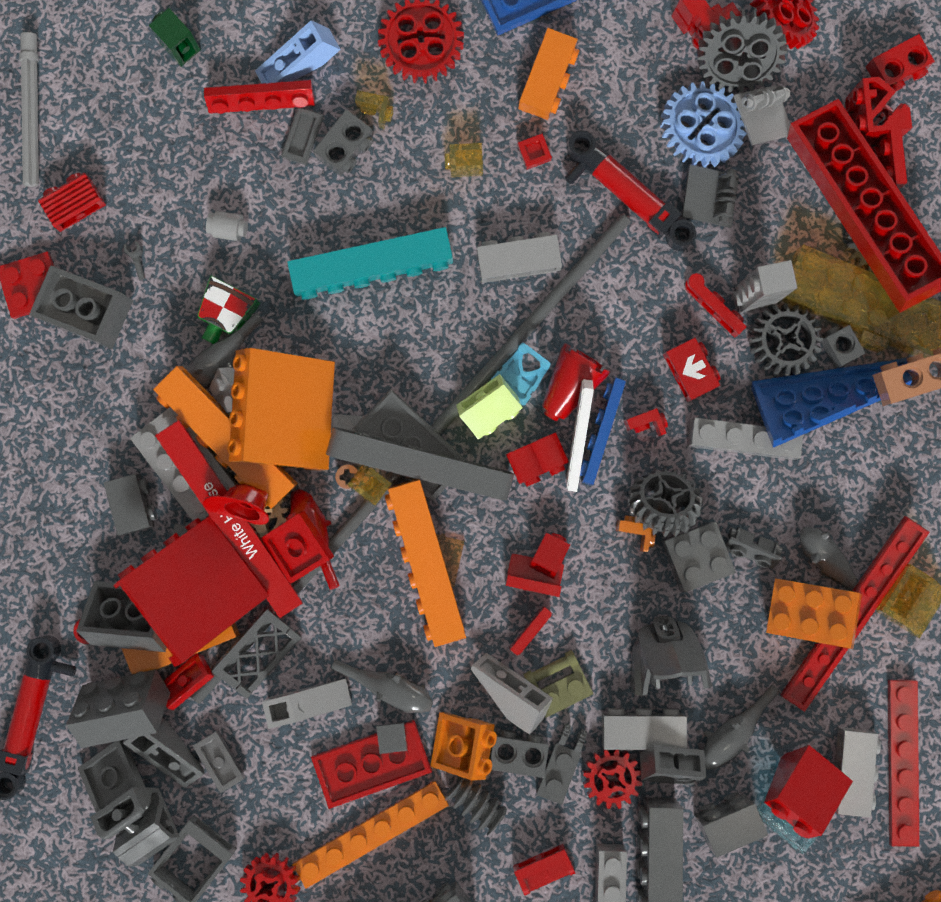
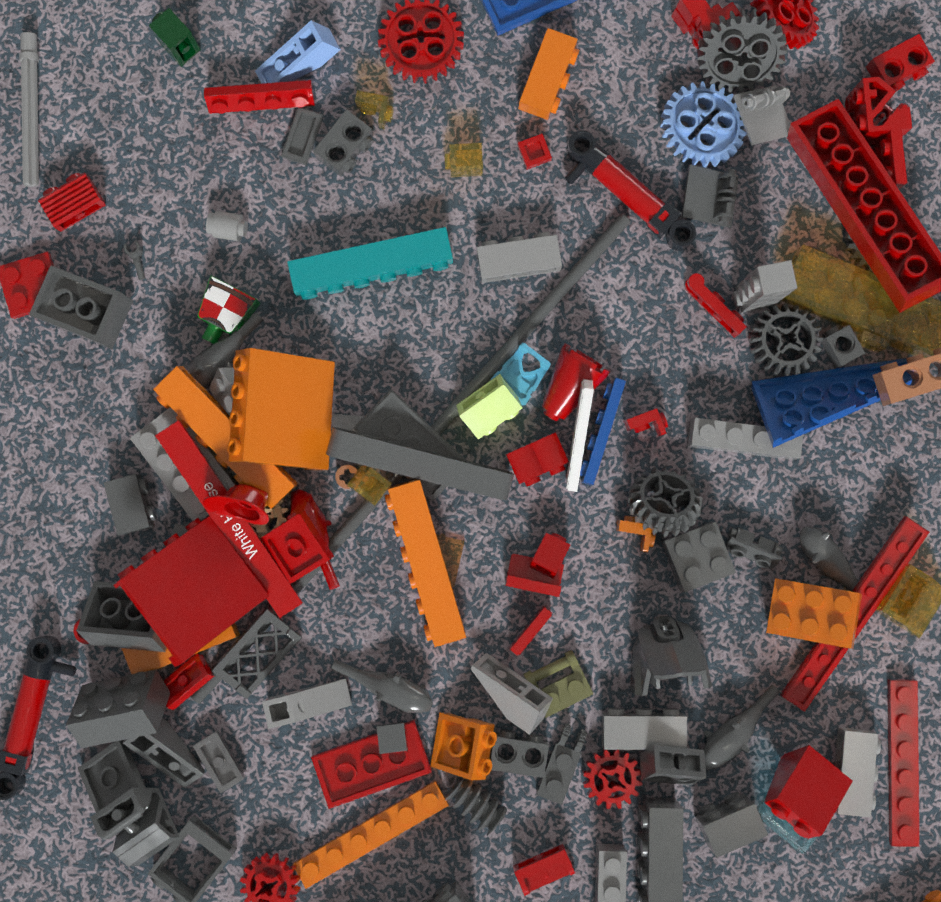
(692, 369): red brick -> none

